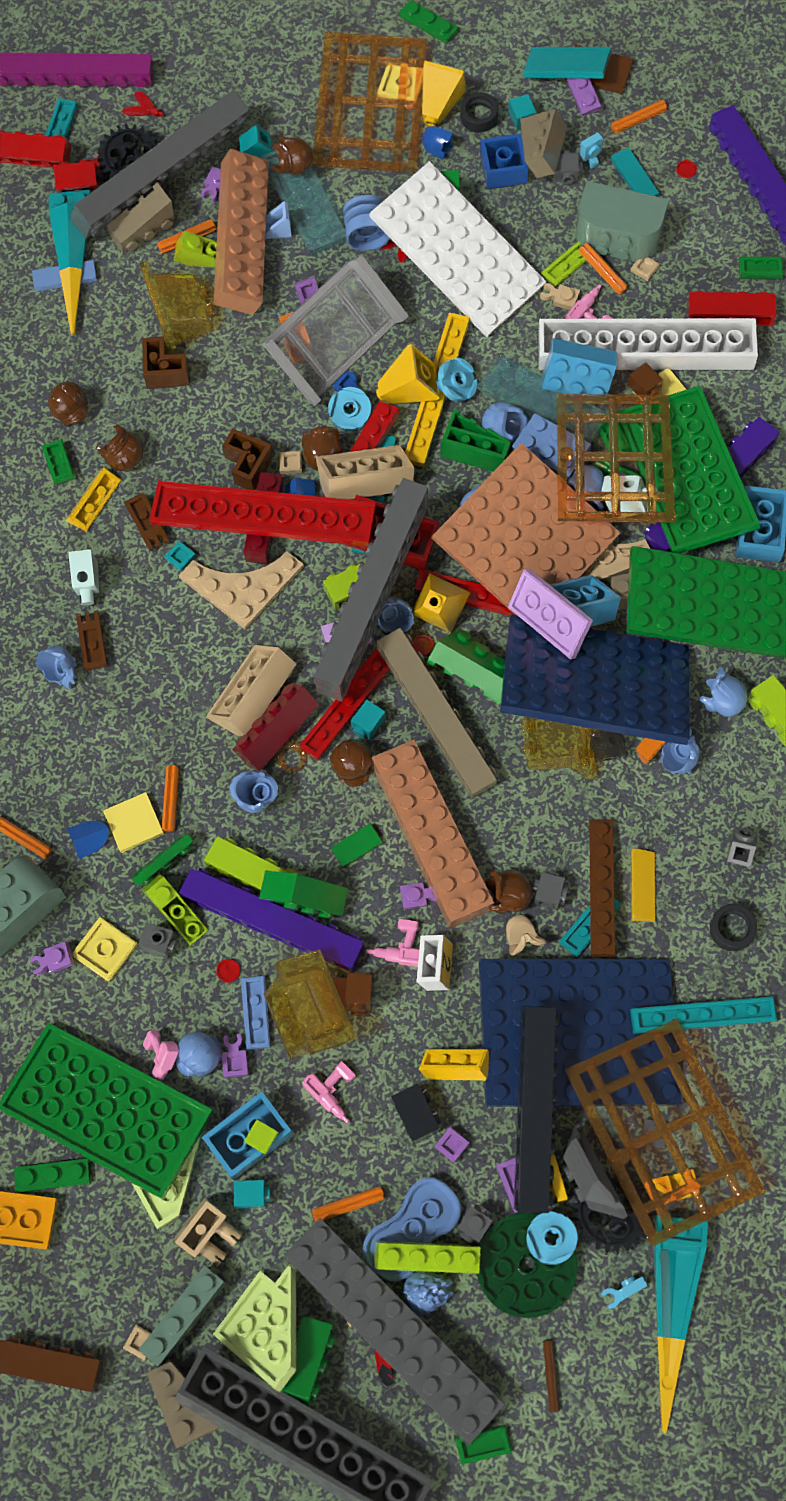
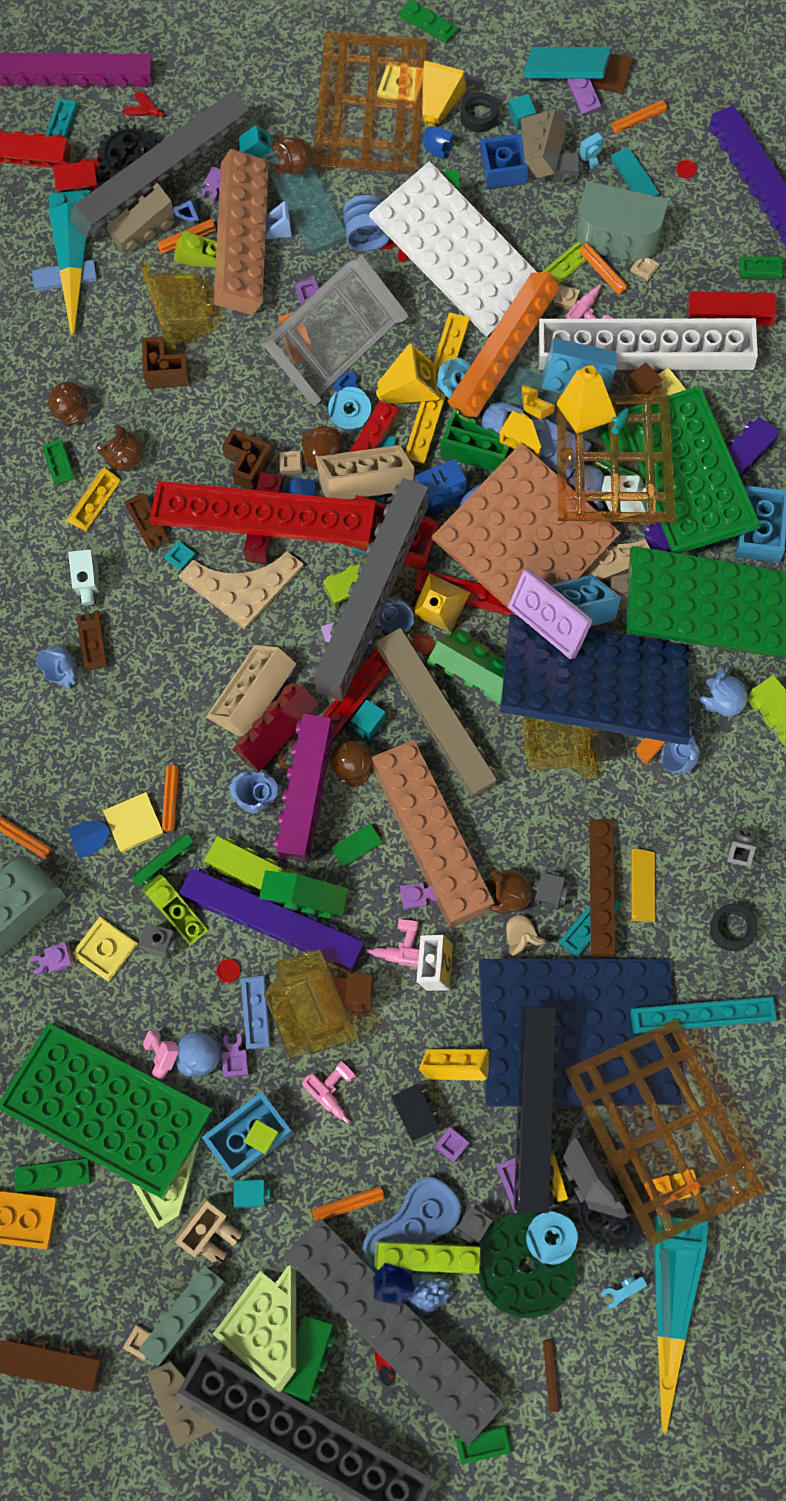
(182, 210): none -> blue brick
(305, 788): none -> magenta brick
(393, 1284): none -> clear blue brick
(445, 486): none -> blue brick
(504, 344): none -> orange brick
(519, 430): none -> yellow slope
(533, 405): none -> yellow slope
(586, 401): none -> yellow slope
(619, 421): none -> teal helmet

